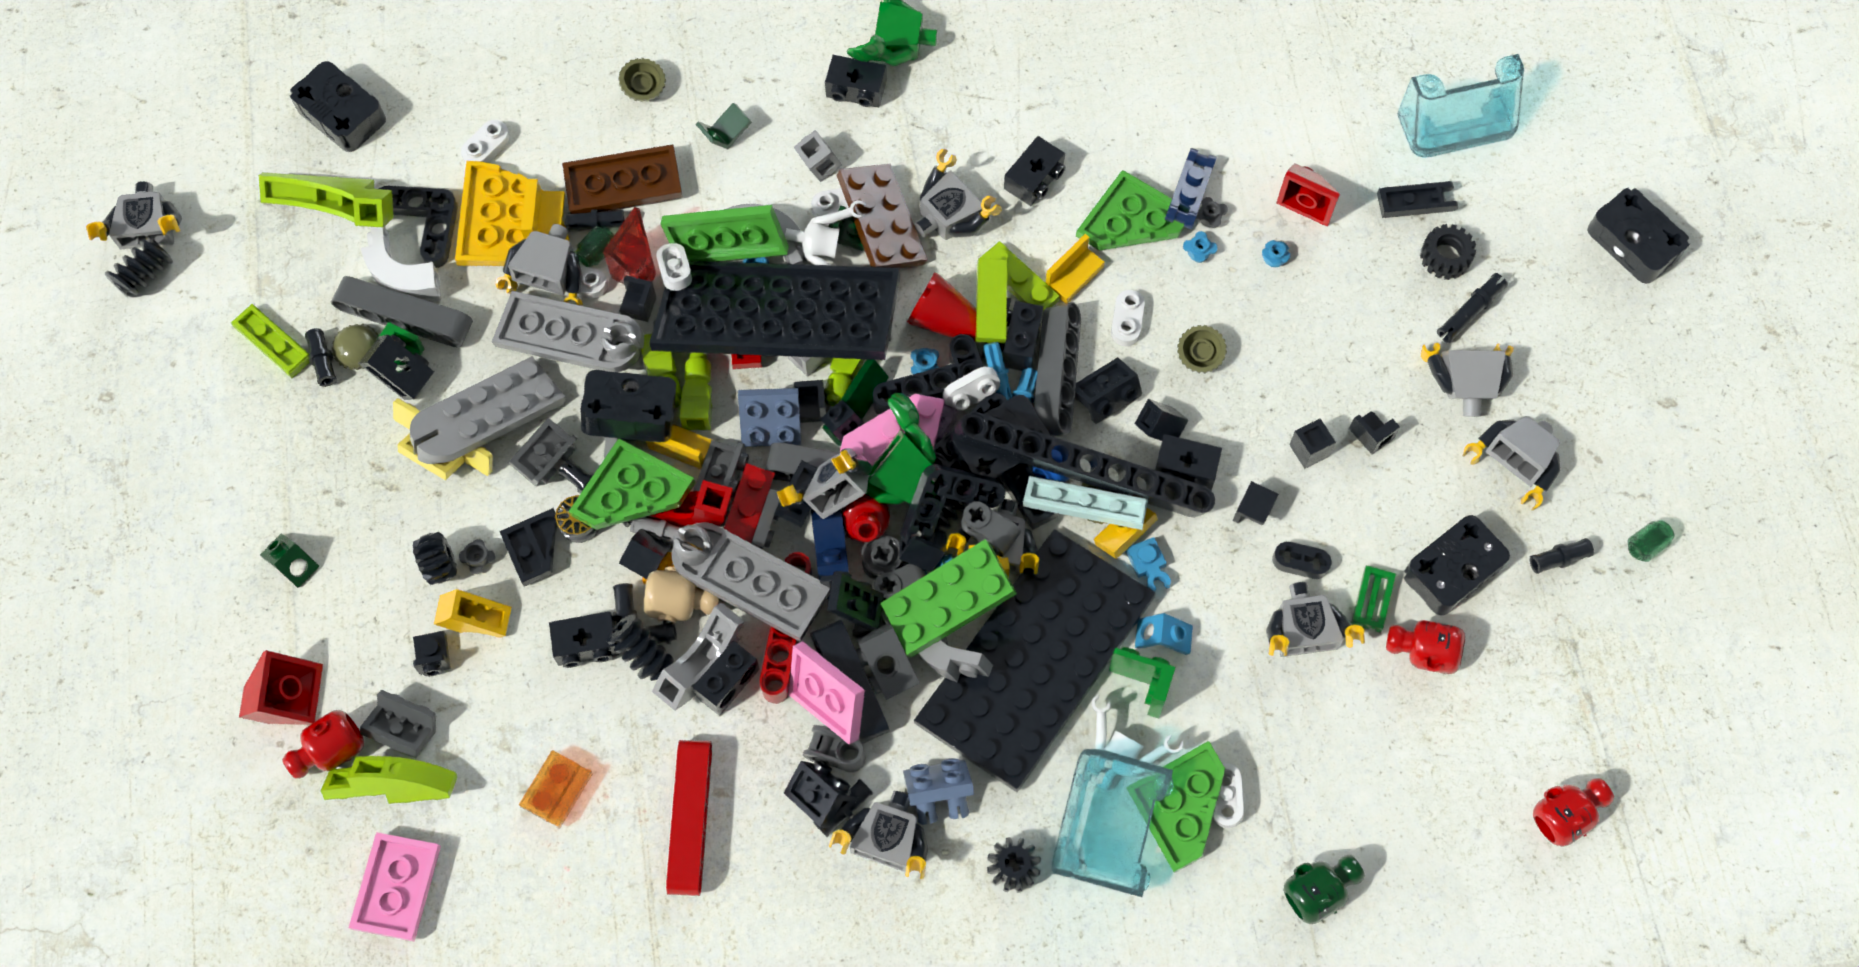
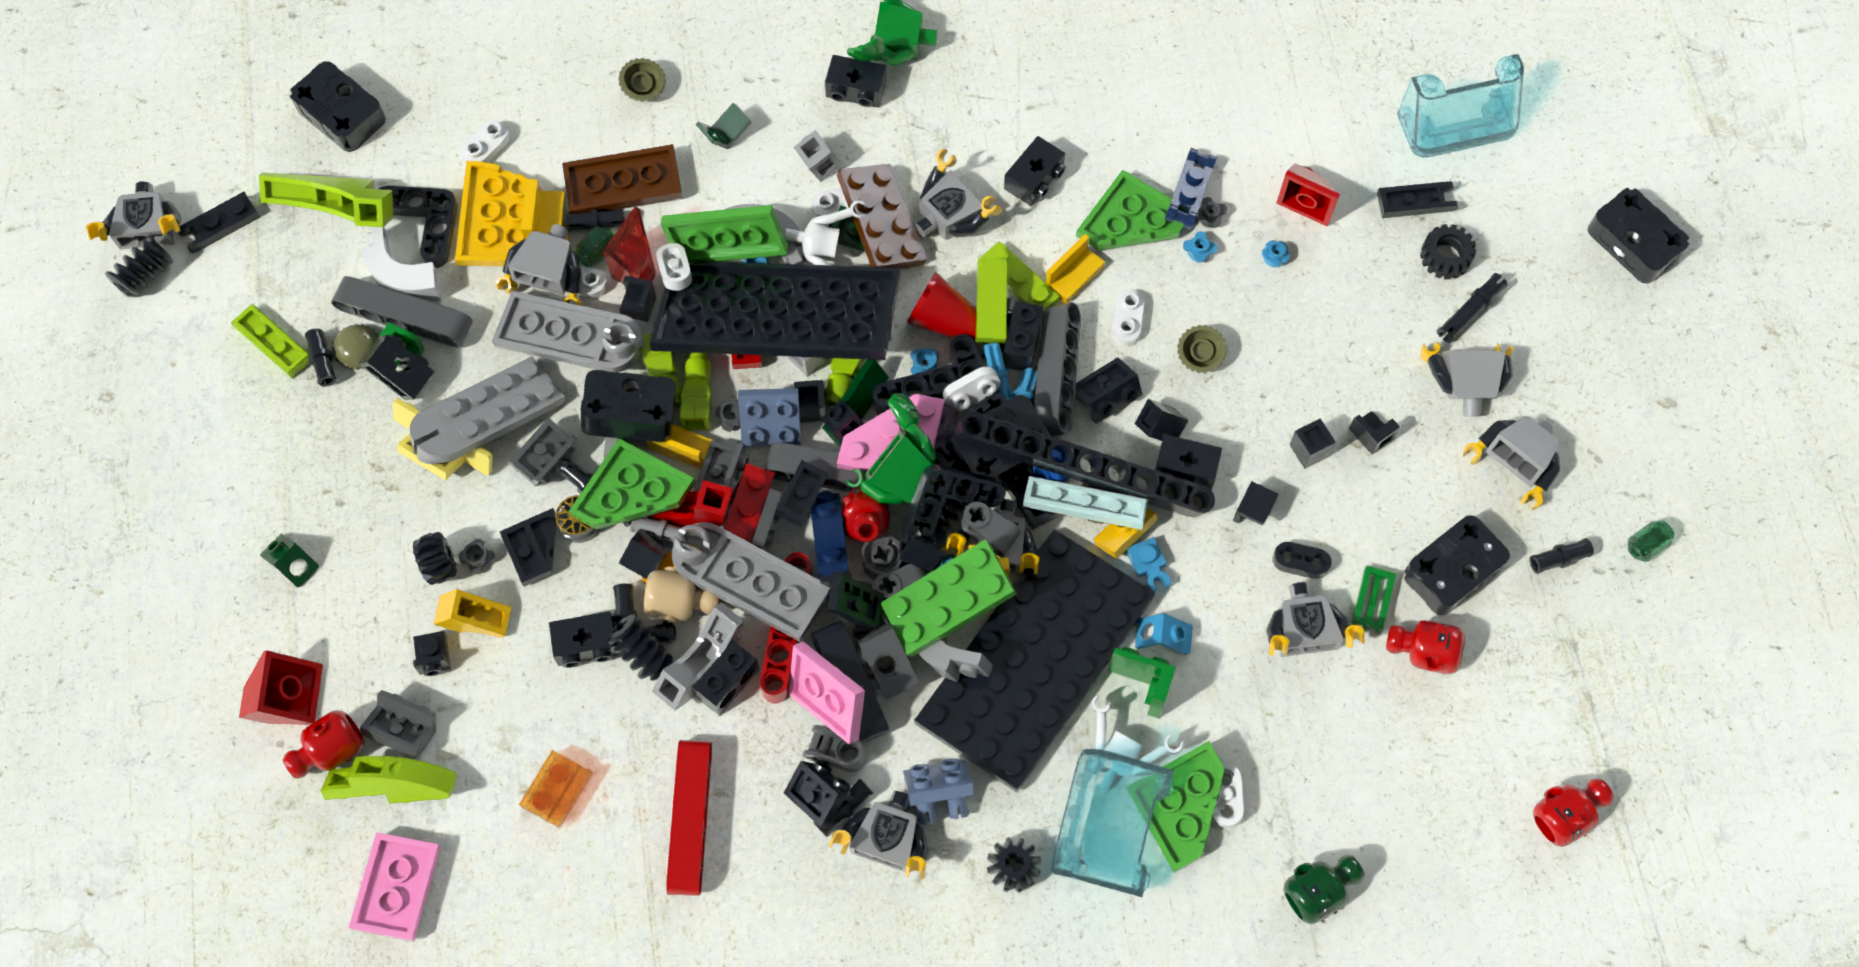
(219, 222): none -> black hinge
(724, 412): none -> dark grey plate
(833, 484): torso -> none

